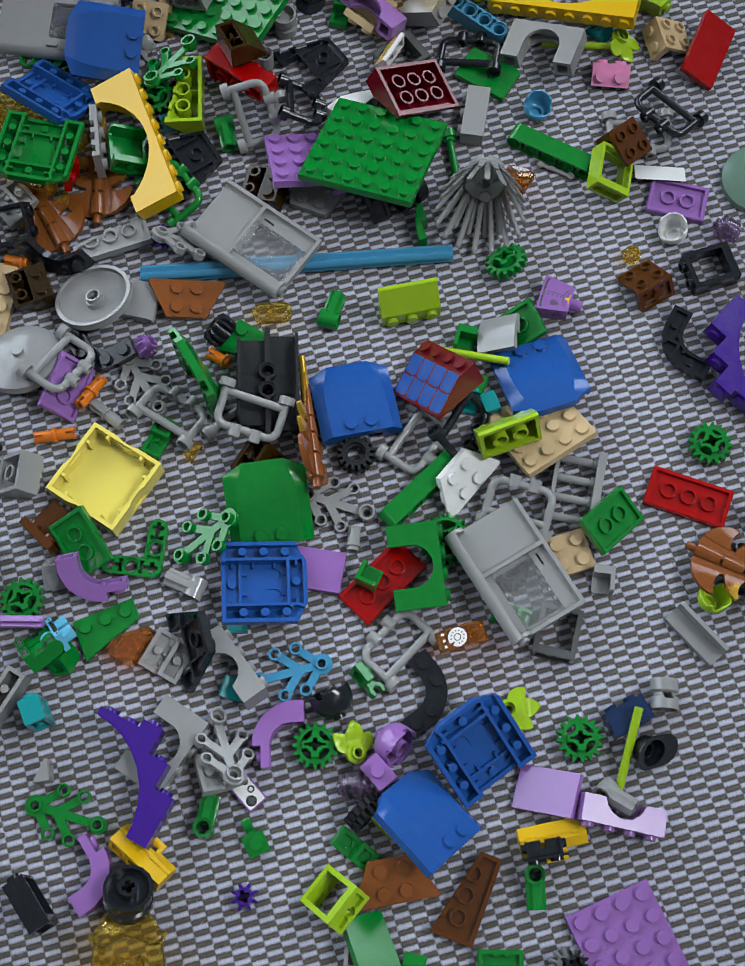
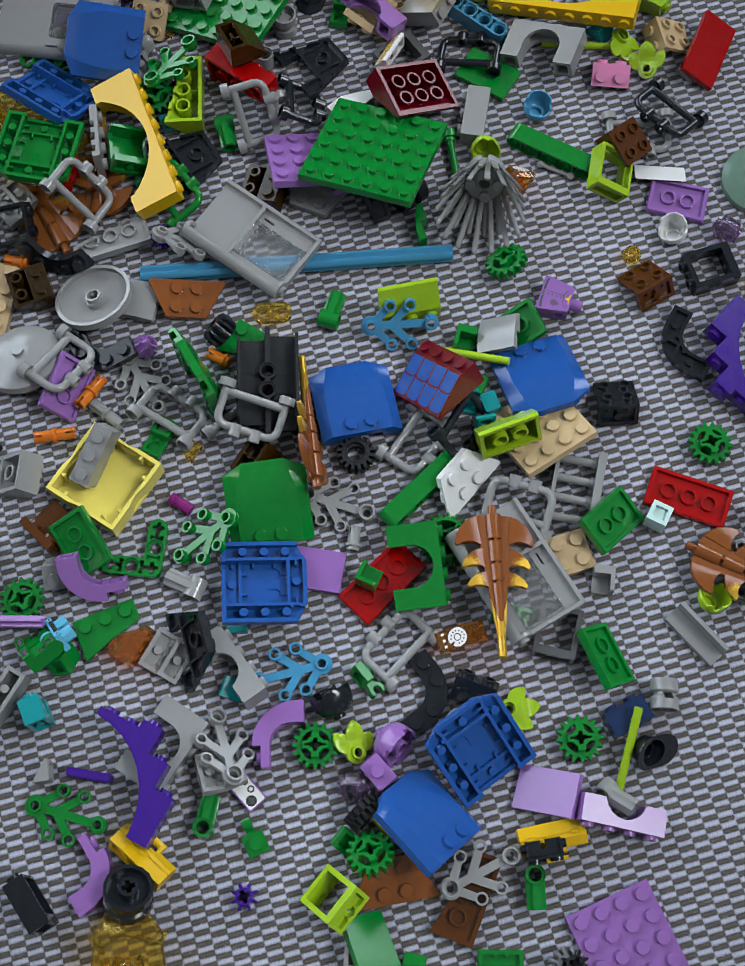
(89, 775): none -> dark purple tile
(95, 455): none -> light grey brick
(99, 182): none -> light grey bar
(180, 503): none -> magenta pin
(379, 849): none -> green gear
(395, 324): none -> dark azure plant
(470, 685): none -> black bracket
(476, 874): none -> light grey plant
(483, 419): none -> teal slope
(485, 146): none -> lime hair
(495, 536): none -> dark orange animal
(605, 656): none -> green plate
(616, 403): none -> black bracket
(646, 57): none -> lime plate
(658, 516): none -> light aqua brick

